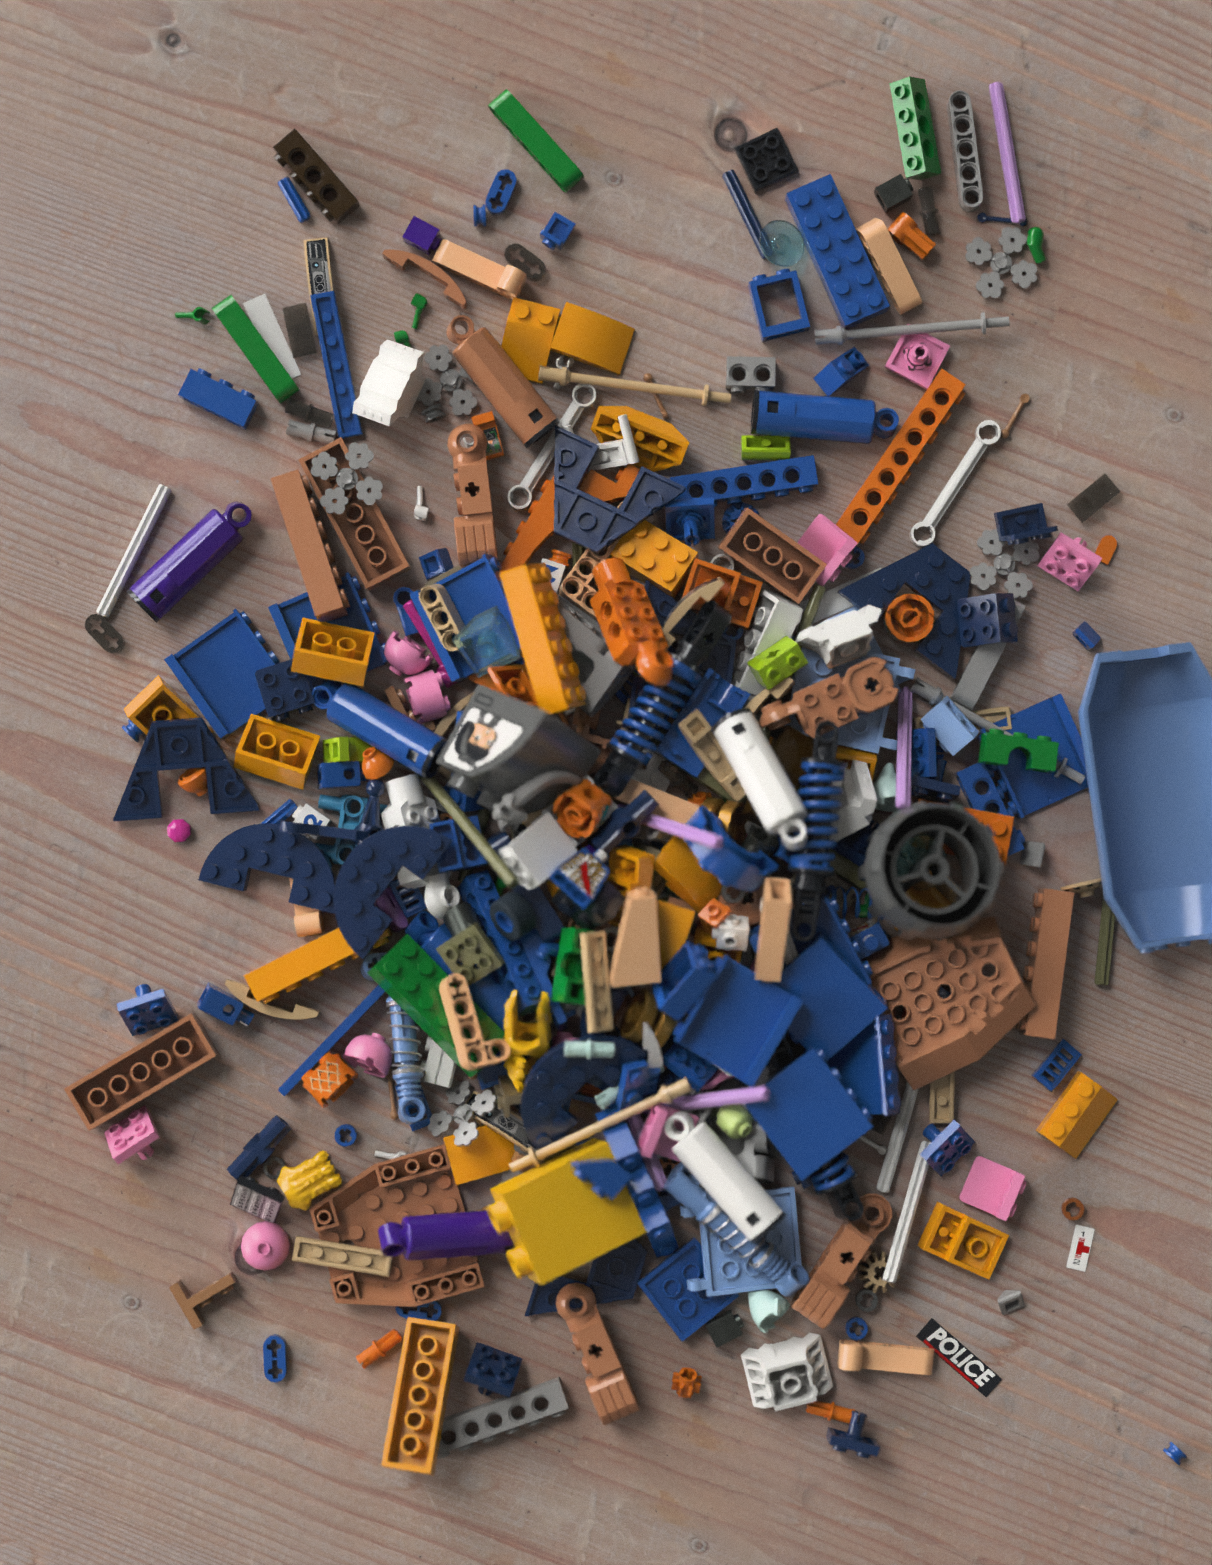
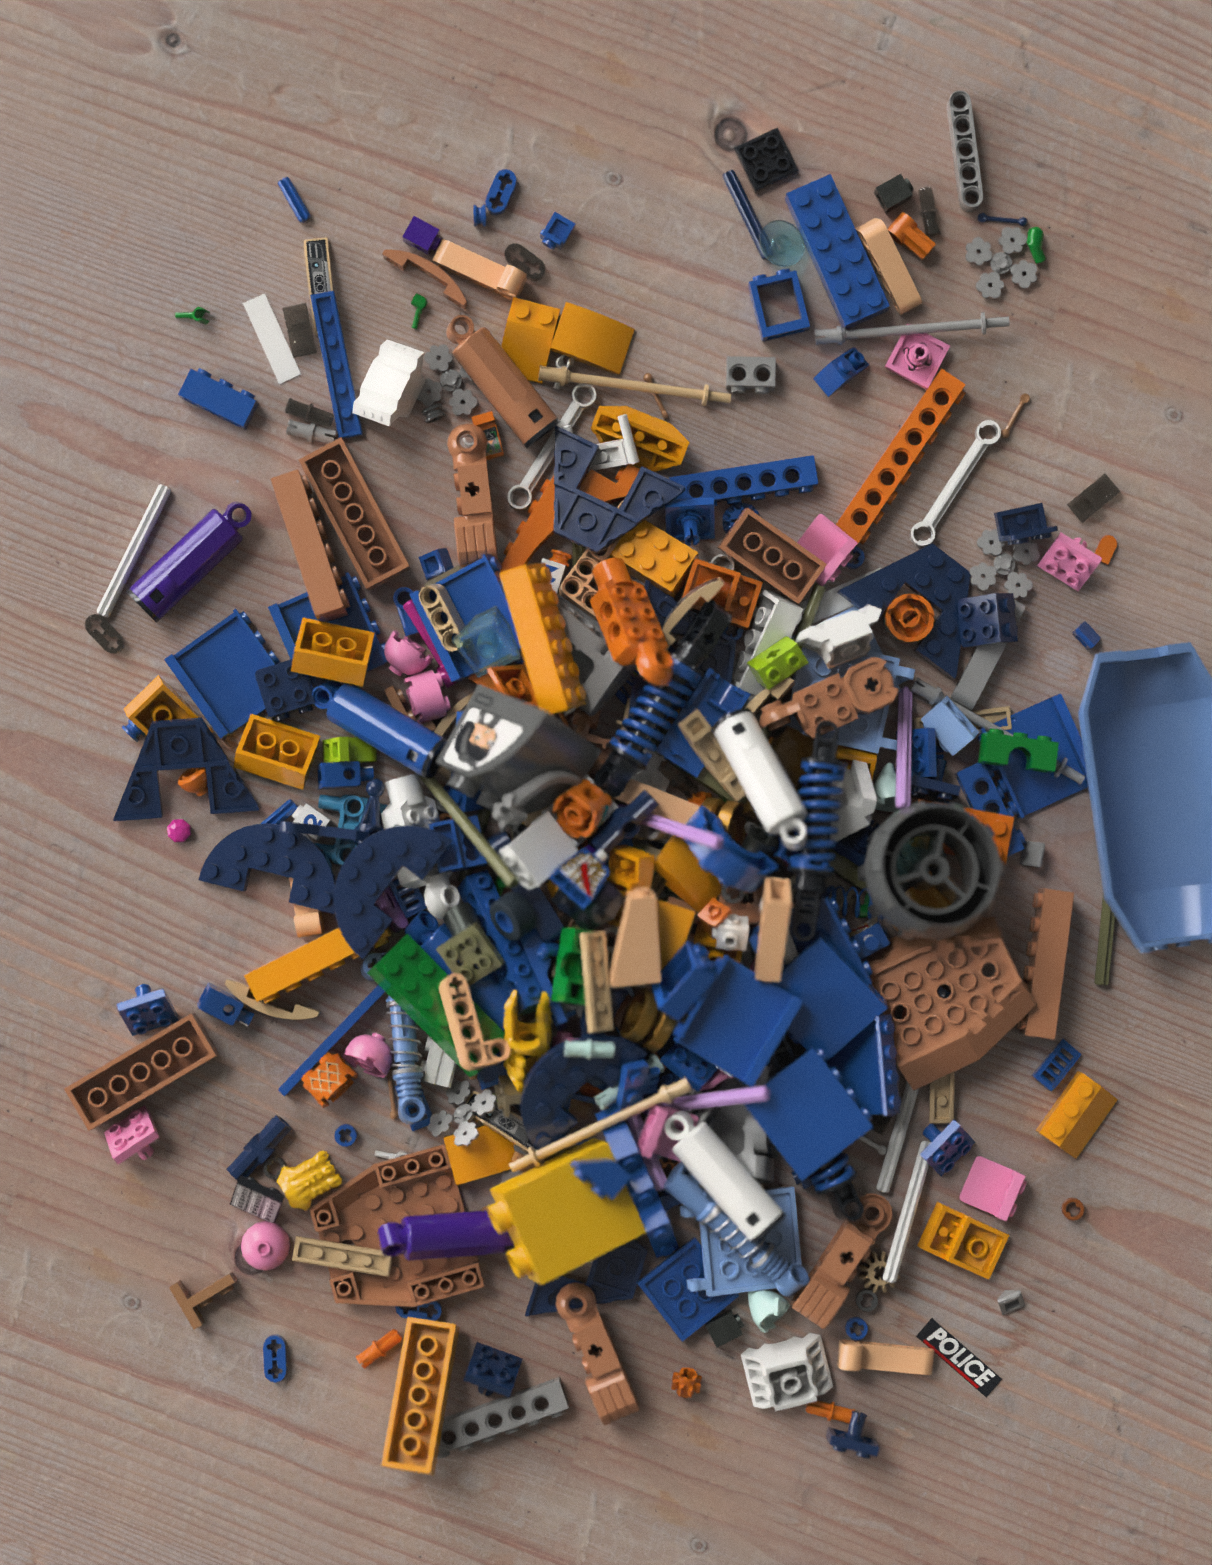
(255, 349): green beam -> none
(294, 145): dark brown brick -> none
(346, 478): light grey plant -> none
(376, 764): orange brick -> none
(402, 338): green hand -> none
(420, 512): white hand -> none
(535, 141): green beam -> none
(651, 1044): white sticker -> none
(734, 1121): yellowish green head -> none
(765, 447): lime brick -> none
(819, 417): blue piece -> none
(915, 128): green brick -> none
(1007, 152): lavender axle -> none
(1080, 1248): white sticker -> none
(1083, 888): tan dish -> none
(1174, 1453): blue bush -> none

